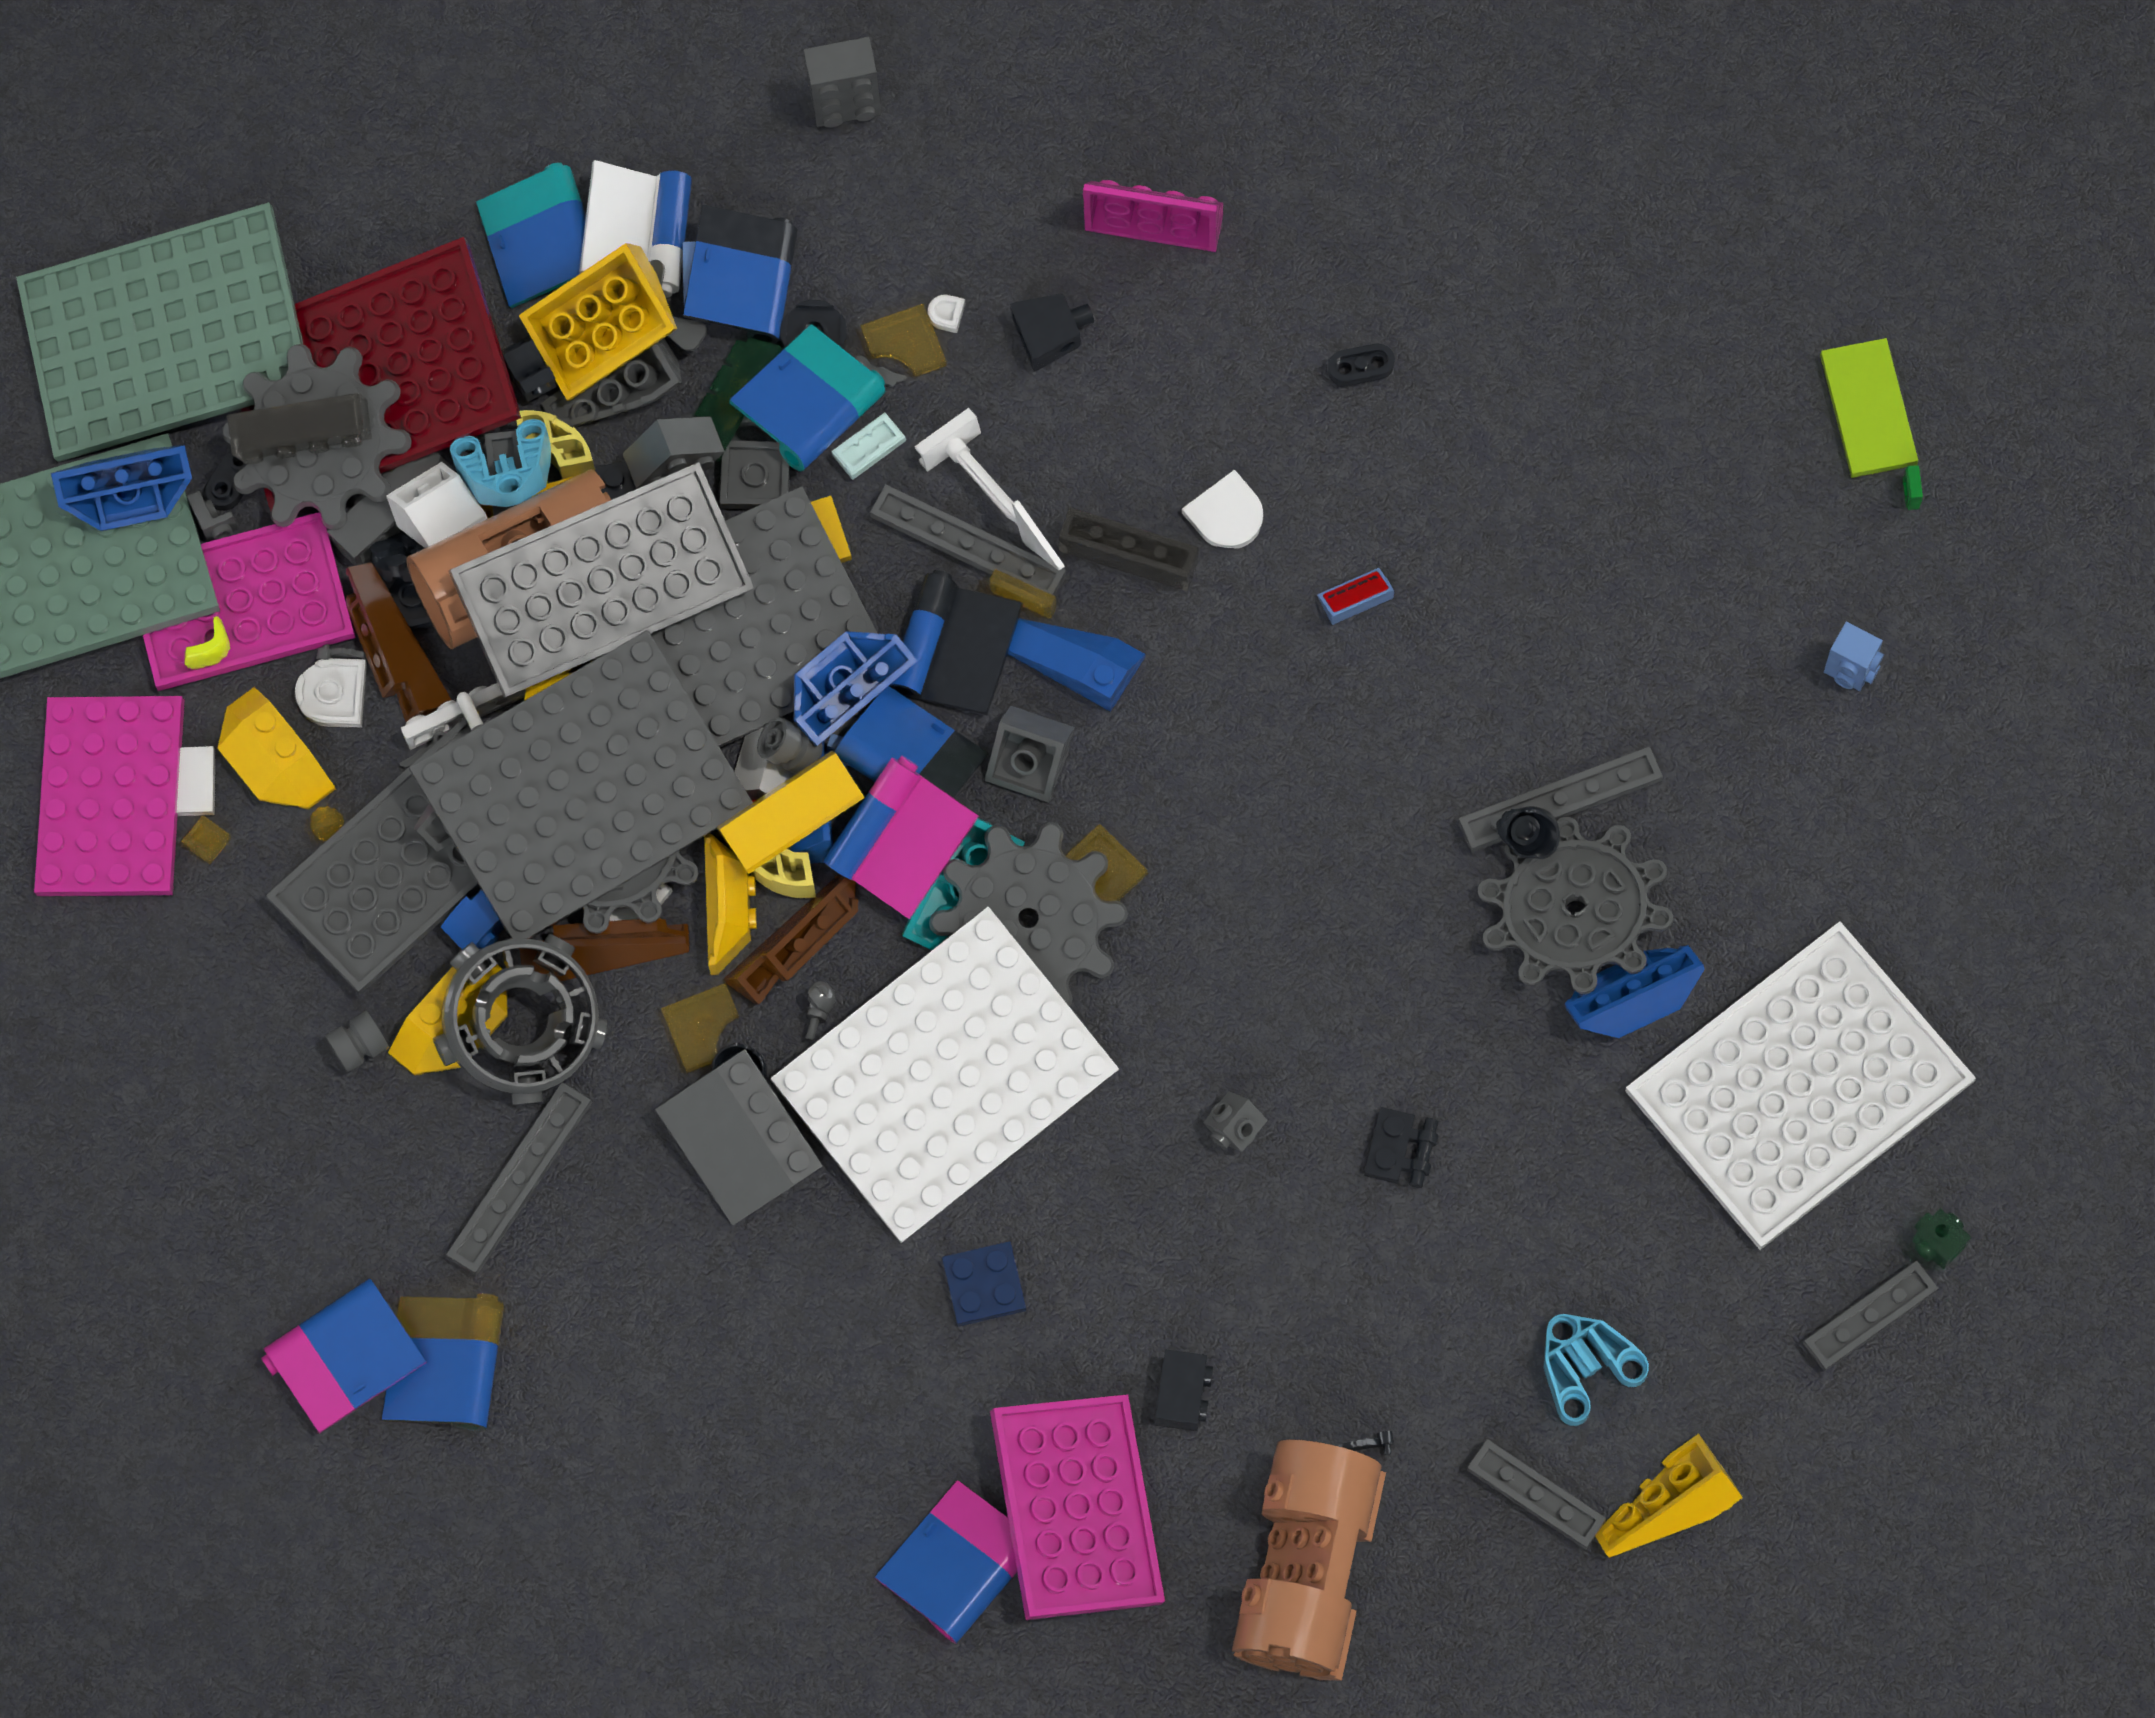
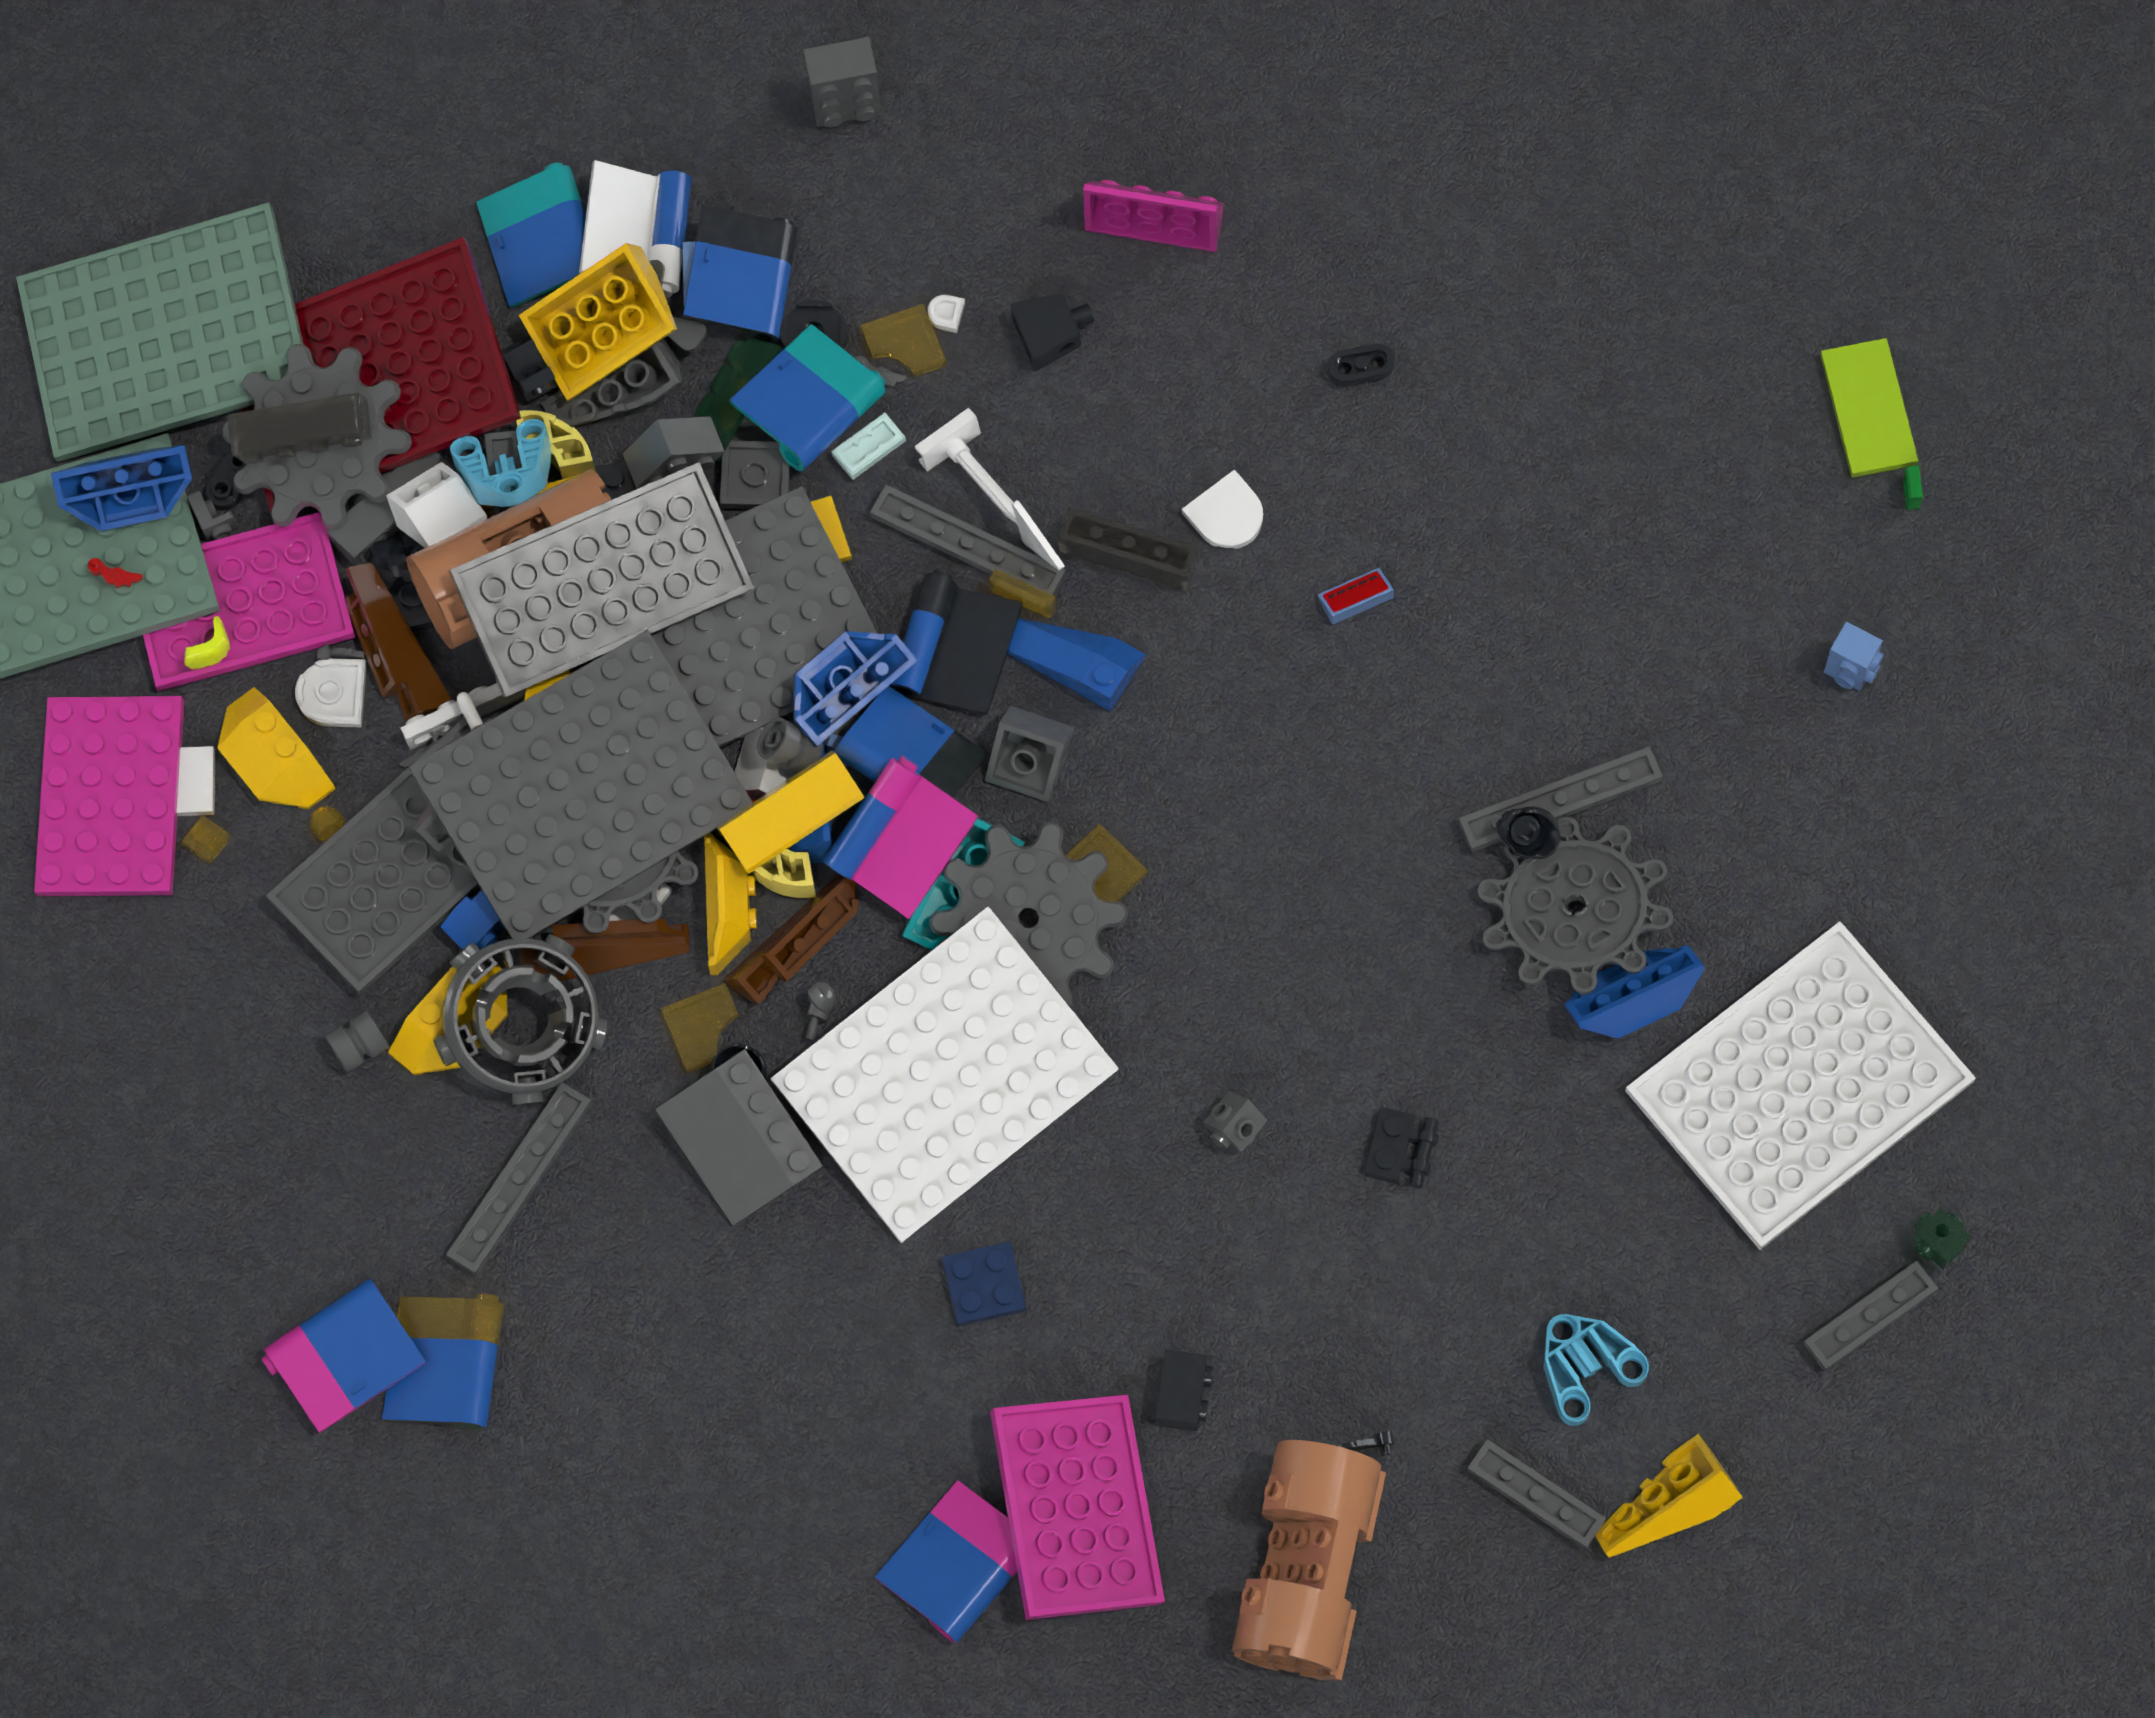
(114, 576): none -> red piece

